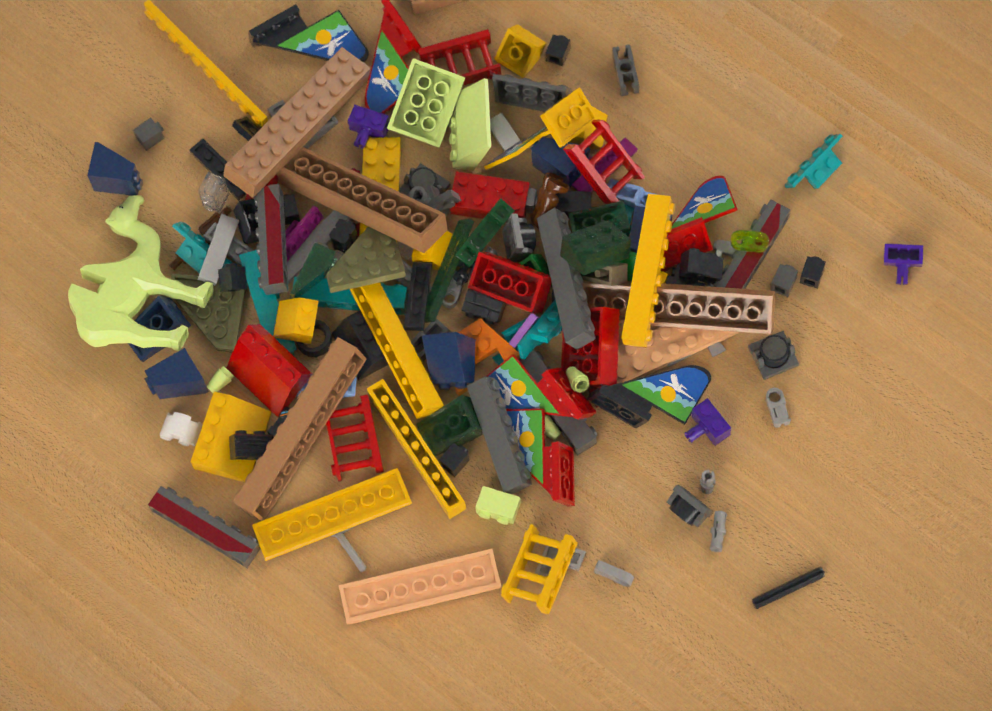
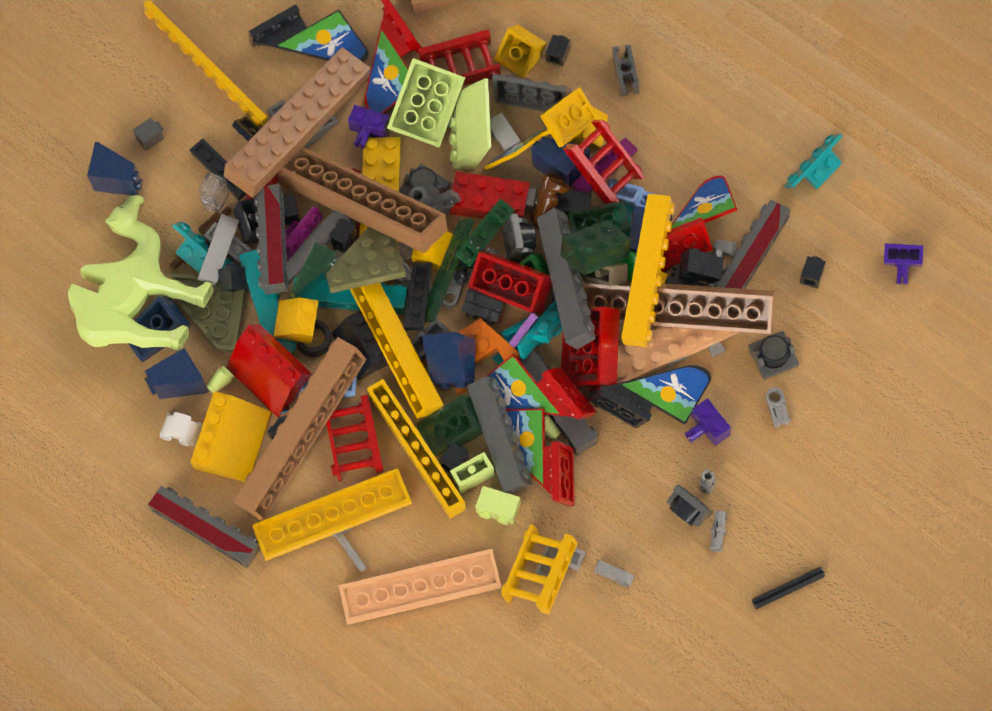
(248, 446): black brick -> none
(472, 473): none -> yellowish green brick
(578, 381): yellowish green cone -> none
(749, 241): clear neon green plate -> none
(784, 280): dark grey brick -> none

